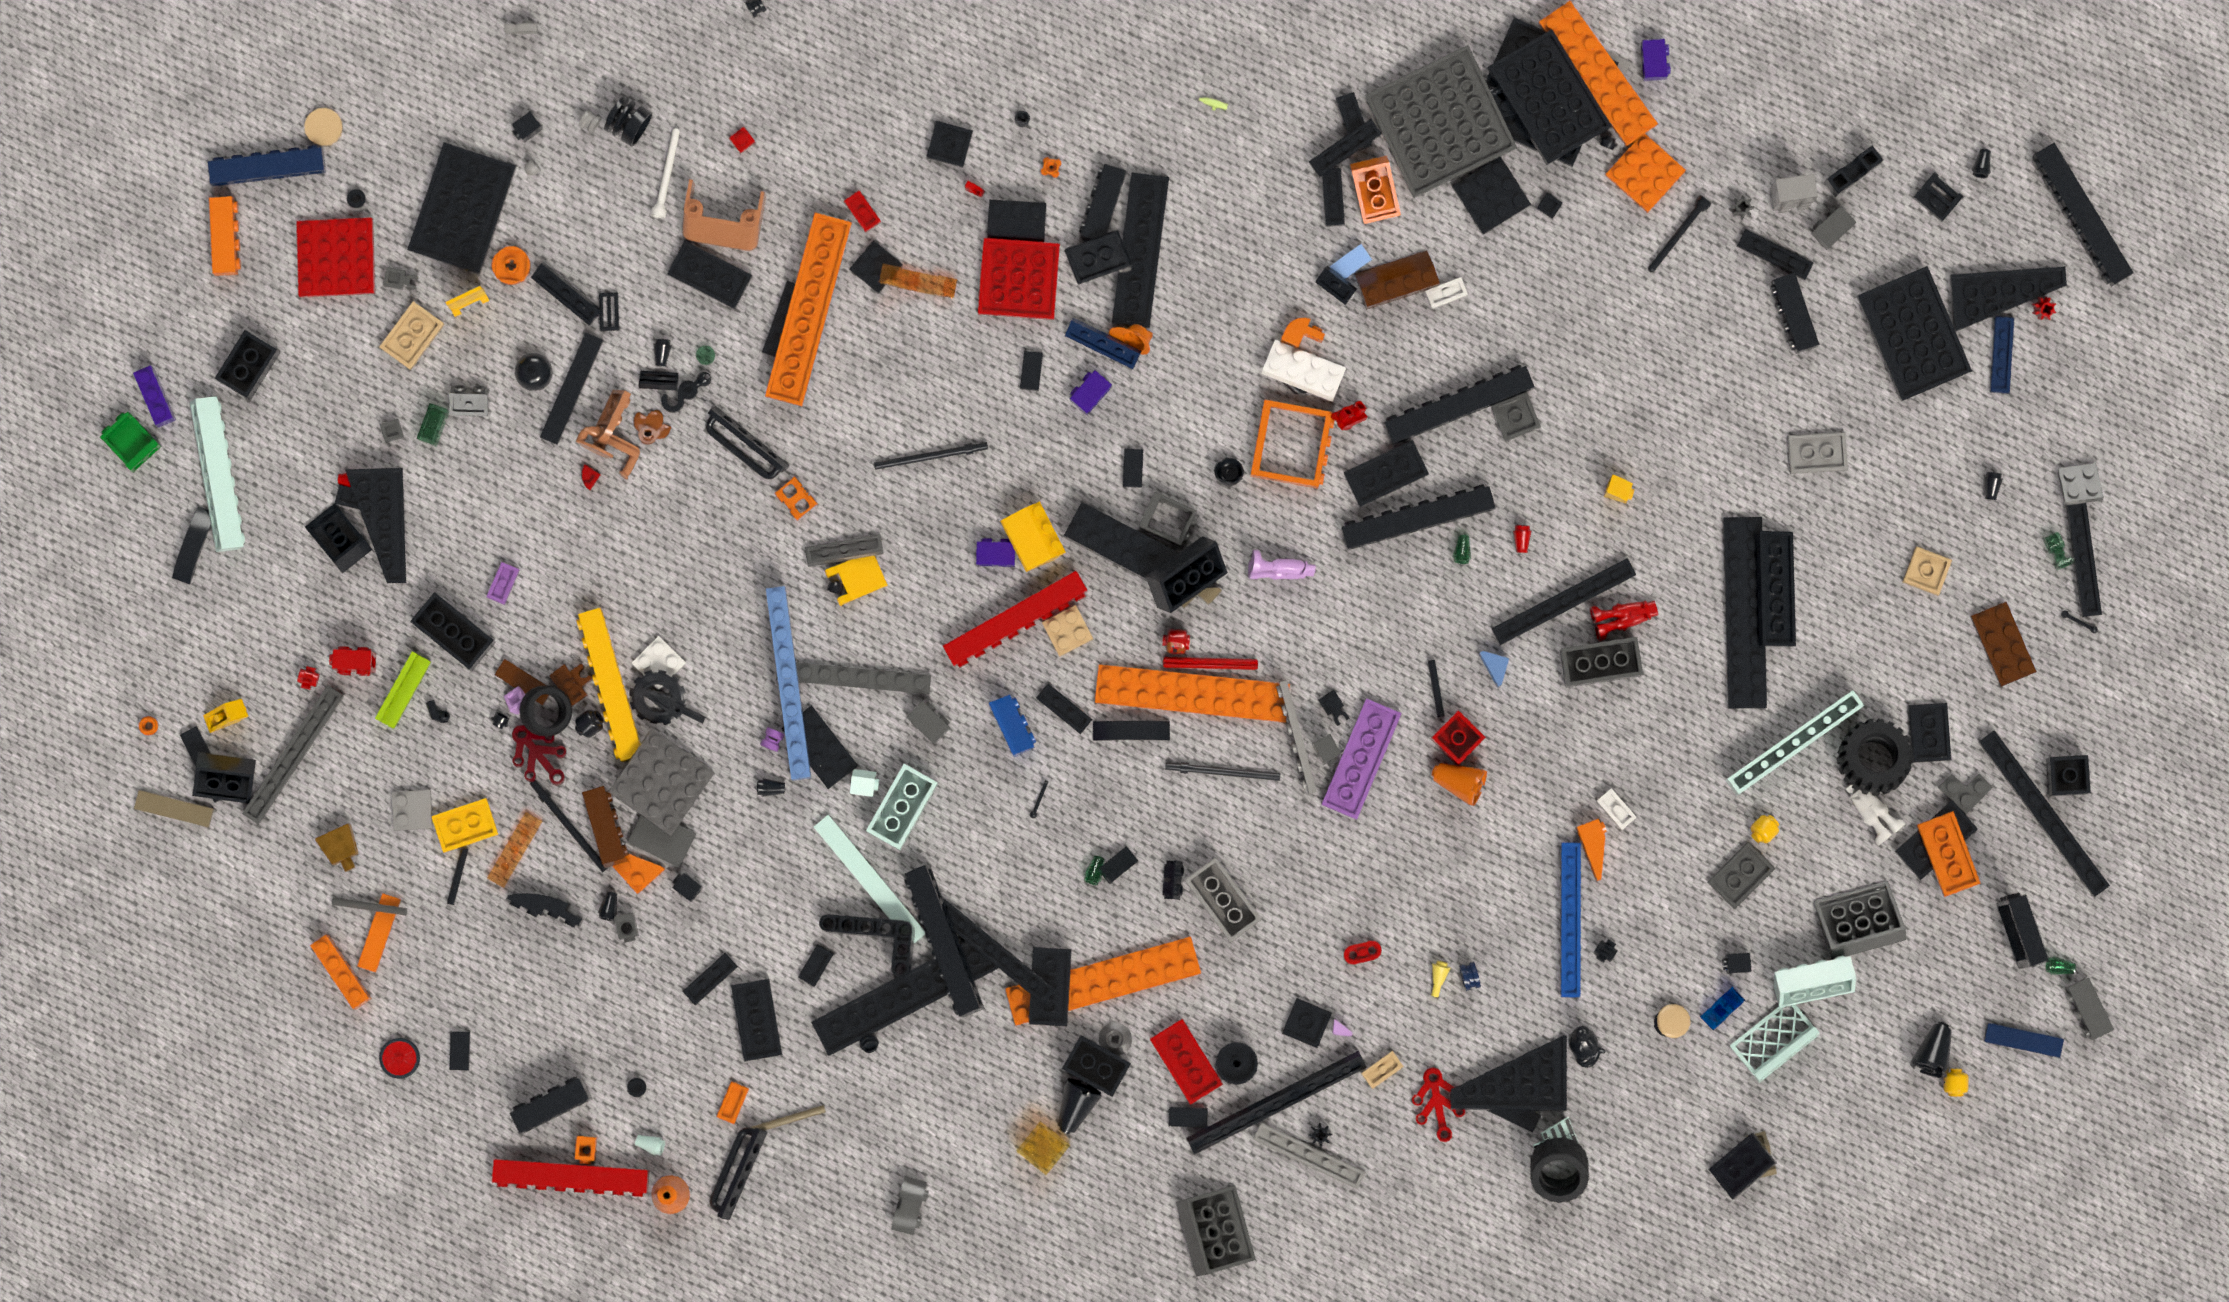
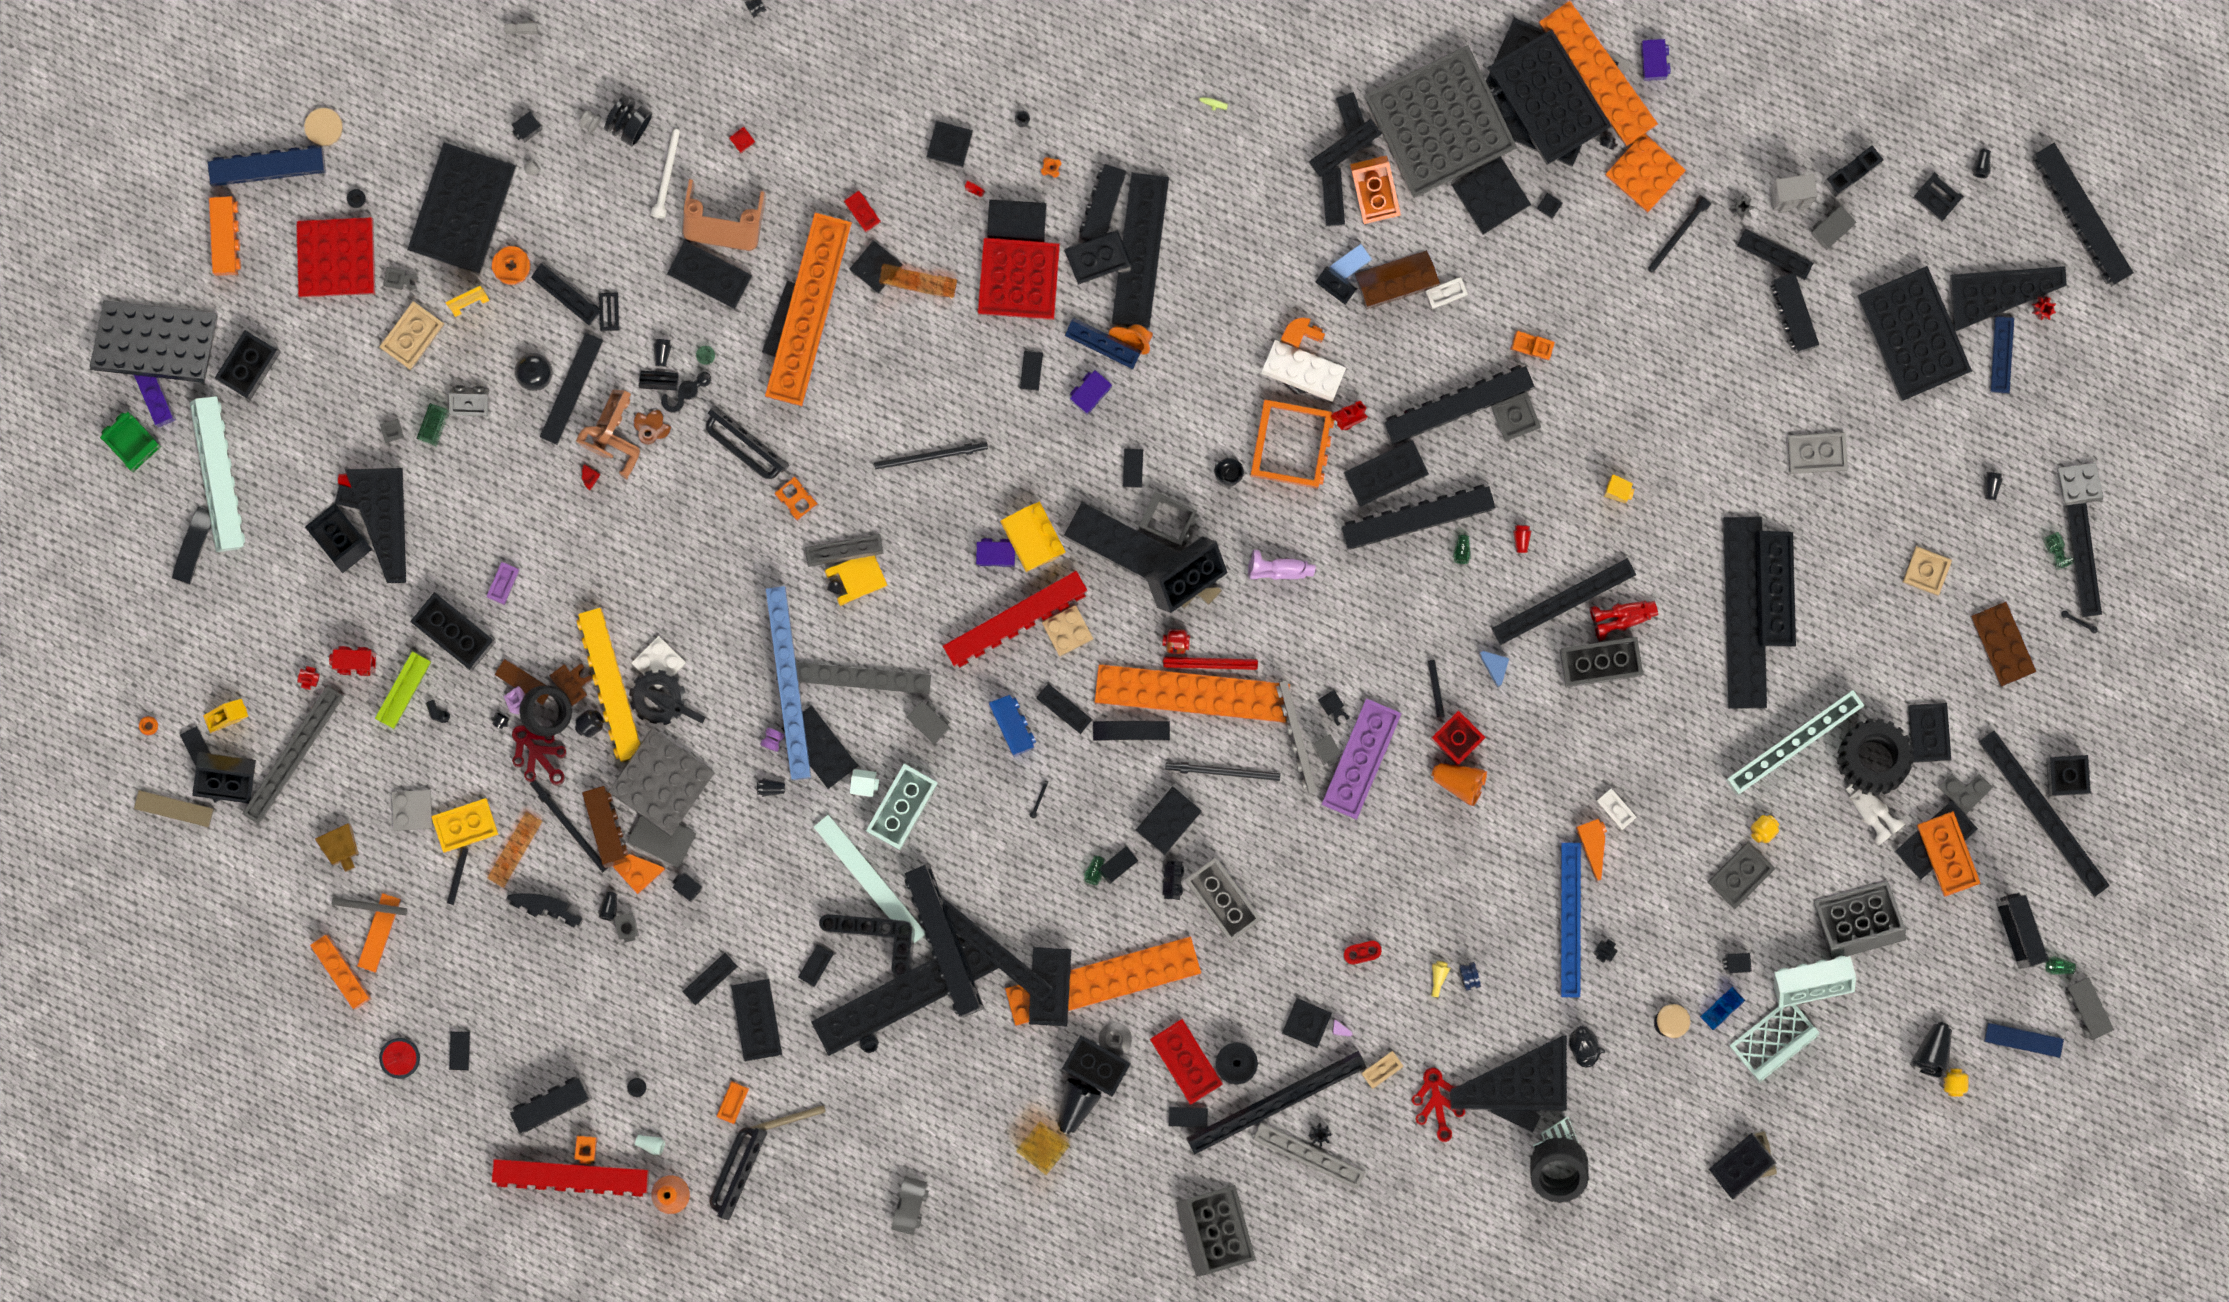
(153, 341): none -> black plate
(1168, 820): none -> black brick
(1532, 345): none -> orange slope

